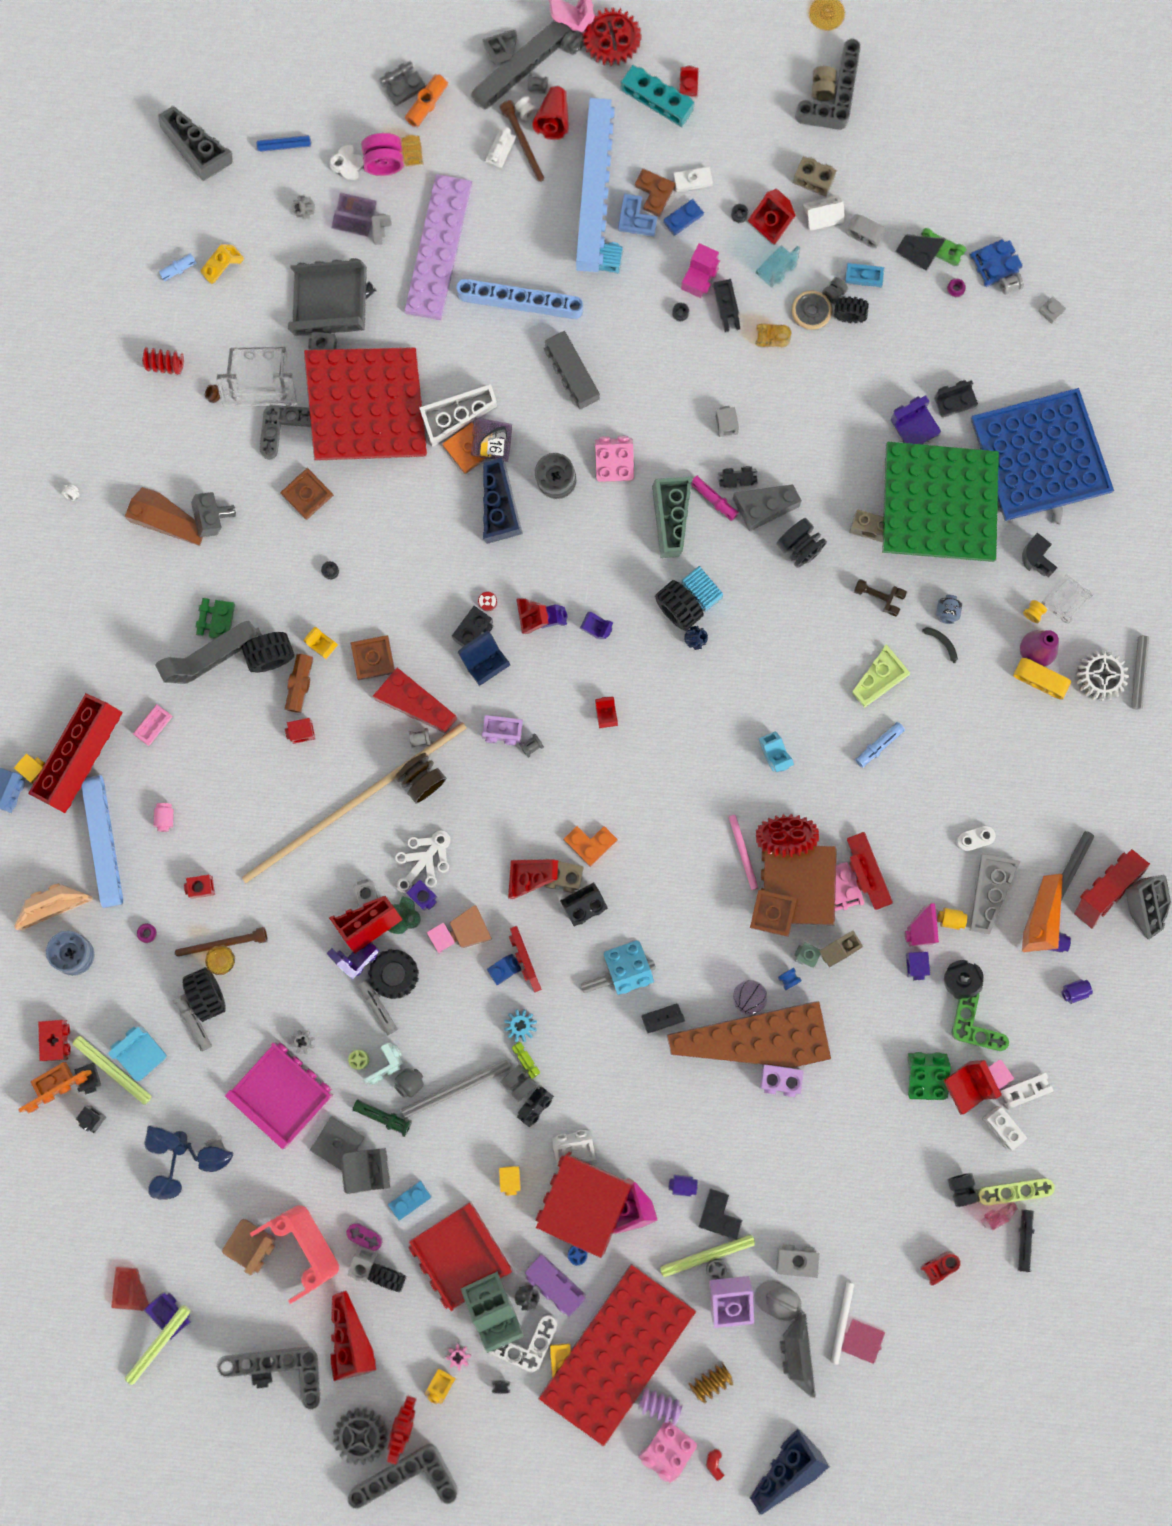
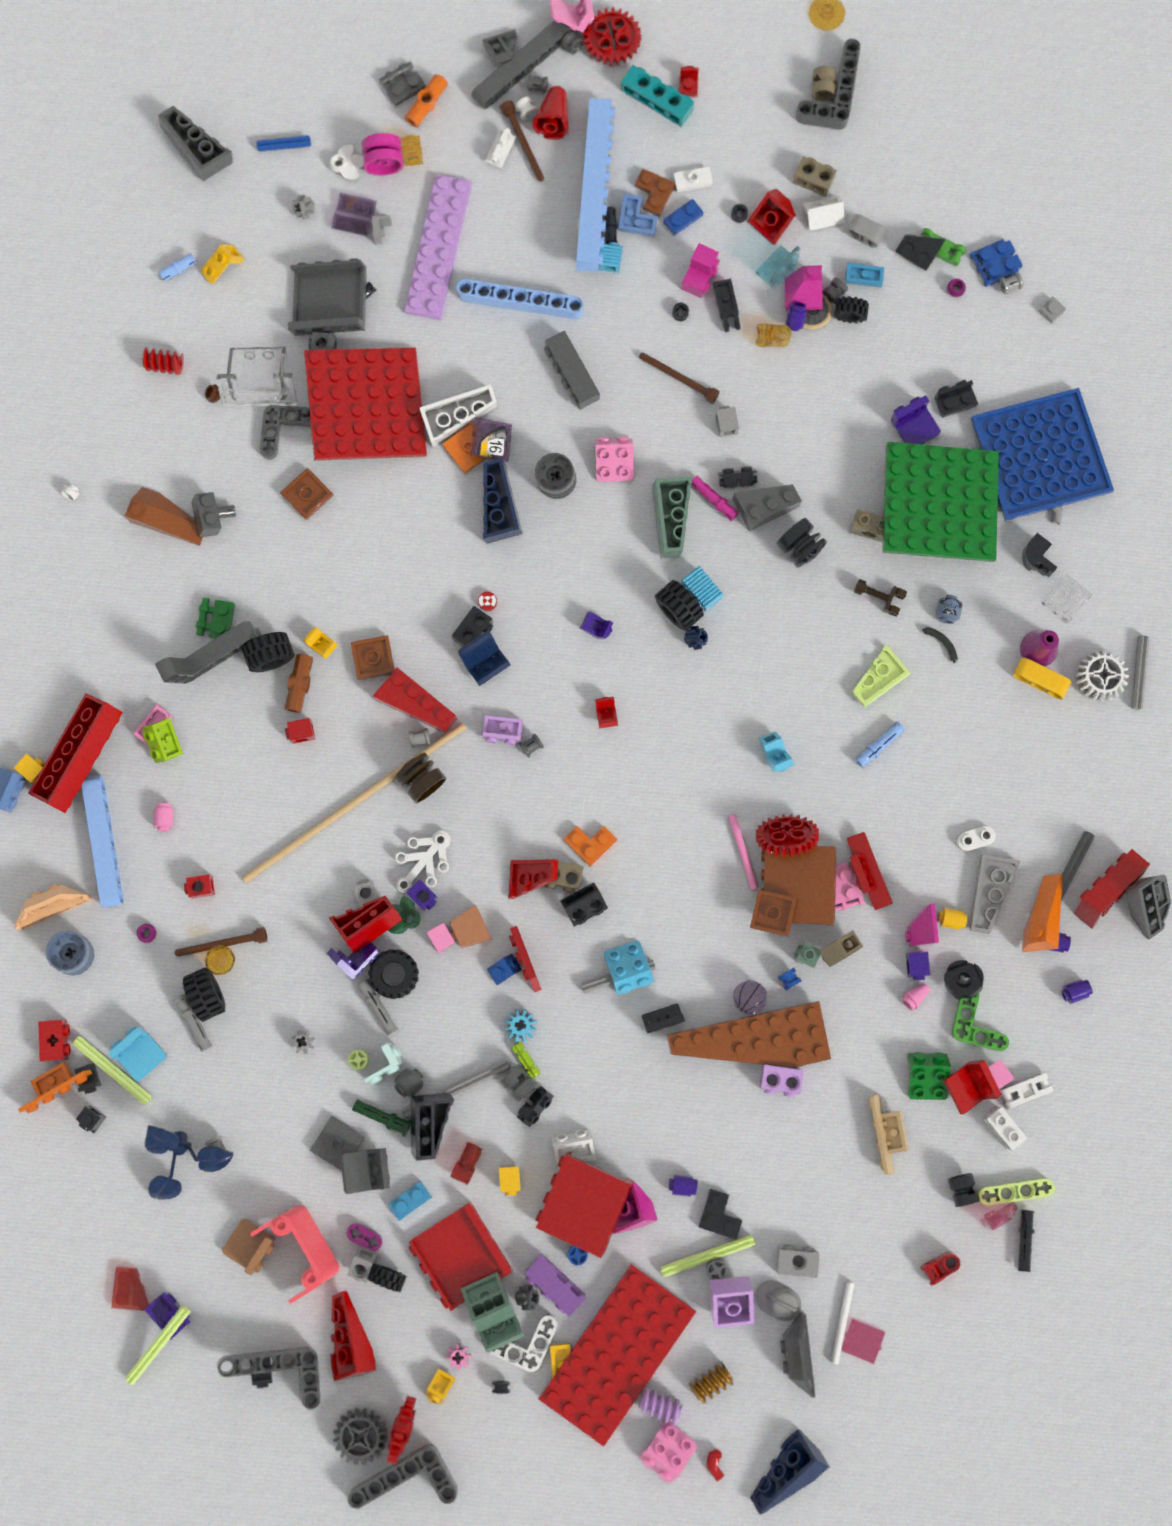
(162, 740): none -> lime bracket
(279, 1095): dark pink panel -> none
(324, 571): black bush -> none
(428, 1121): none -> black wedge
(465, 1166): none -> clear red piece
(531, 615): red wing -> none
(556, 615): dark purple bracket -> none
(611, 225): none -> black pin
(710, 394): none -> reddish brown piece
(796, 316): none -> dark purple brick
(805, 287): none -> dark pink slope
(890, 1133): none -> tan bracket
(914, 997): none -> bright pink cone
(1035, 611): yellow wheel -> none

